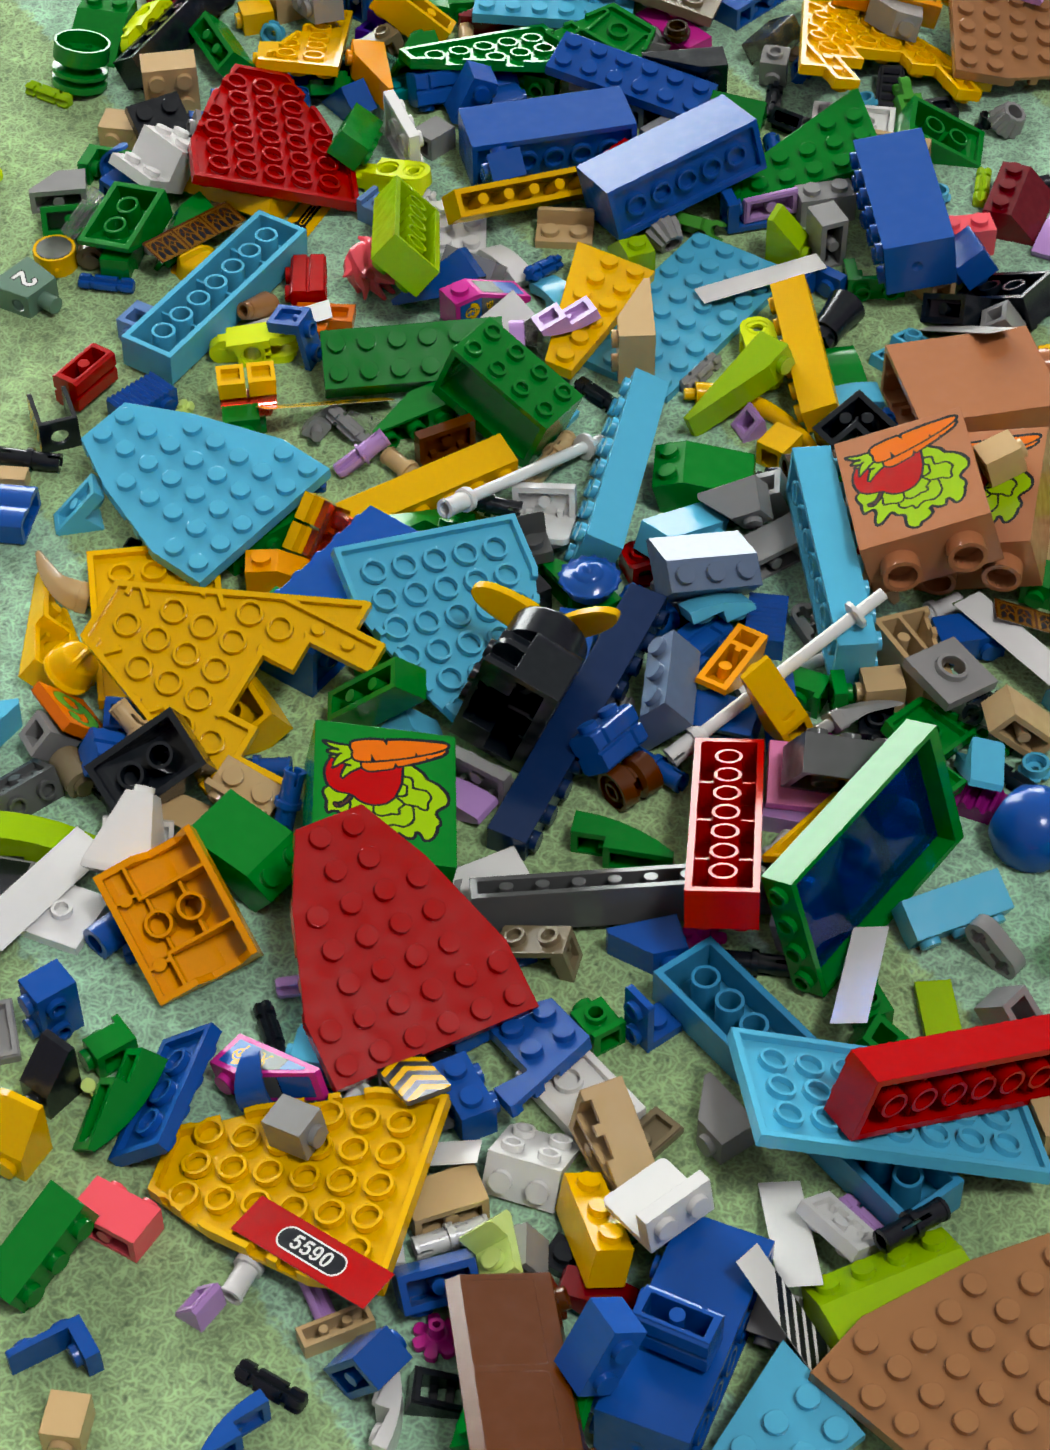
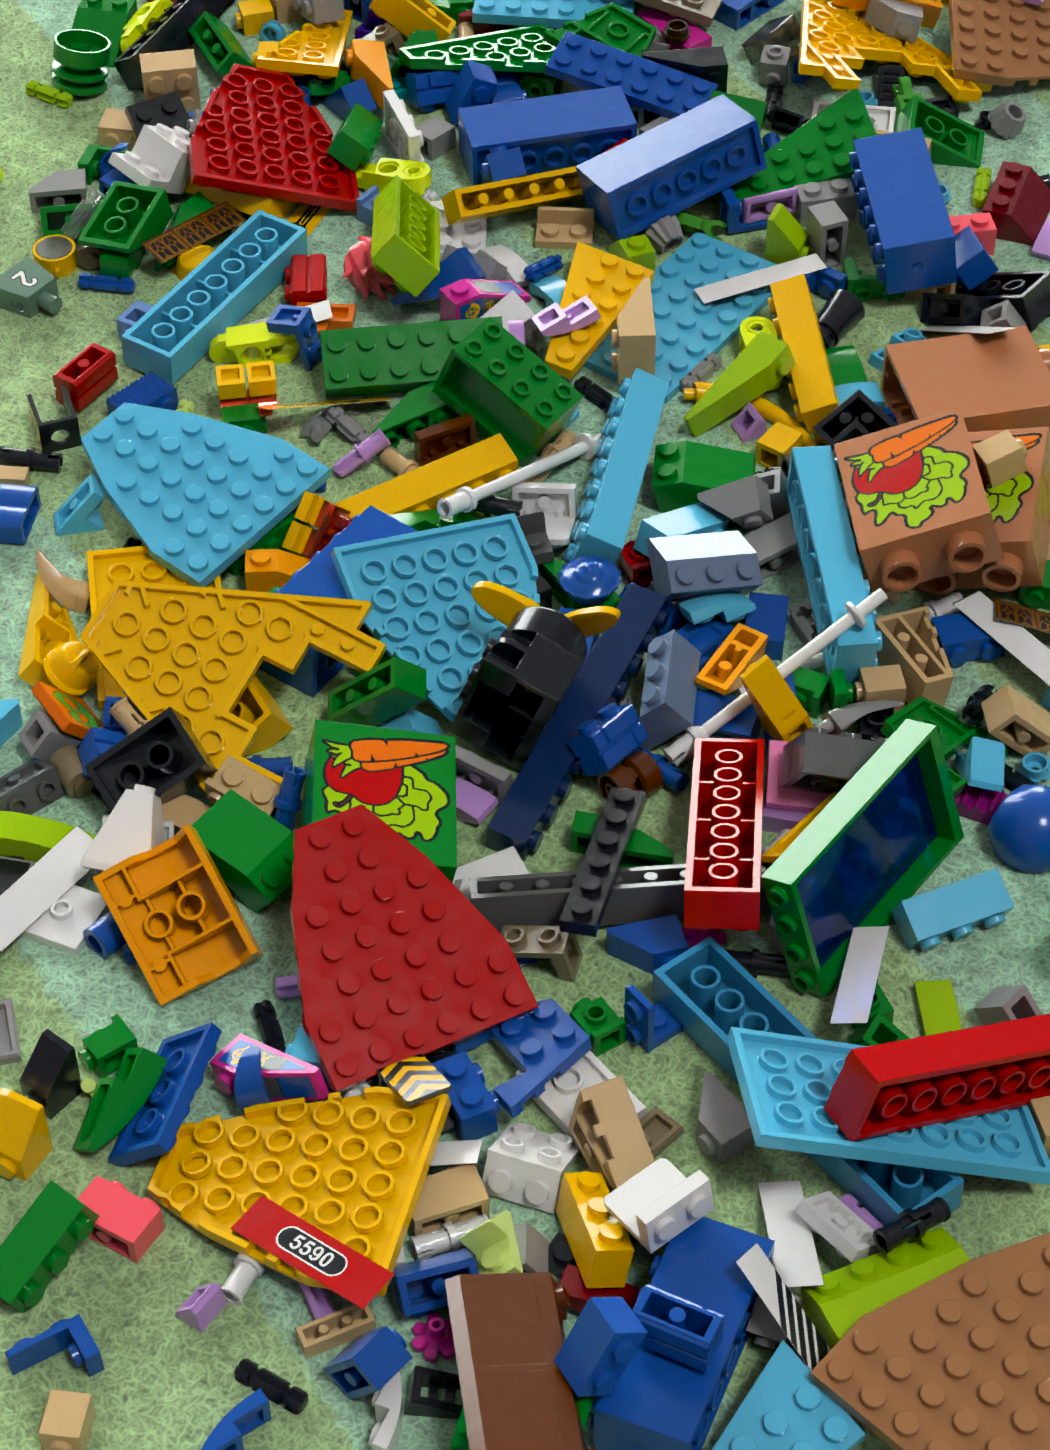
(50, 1001): blue brick -> none
(258, 306): medium nougat cone -> none
(295, 1127): light grey brick -> none
(602, 862): none -> black plate
(947, 688): light grey piece -> none
(995, 946): light grey beam -> none

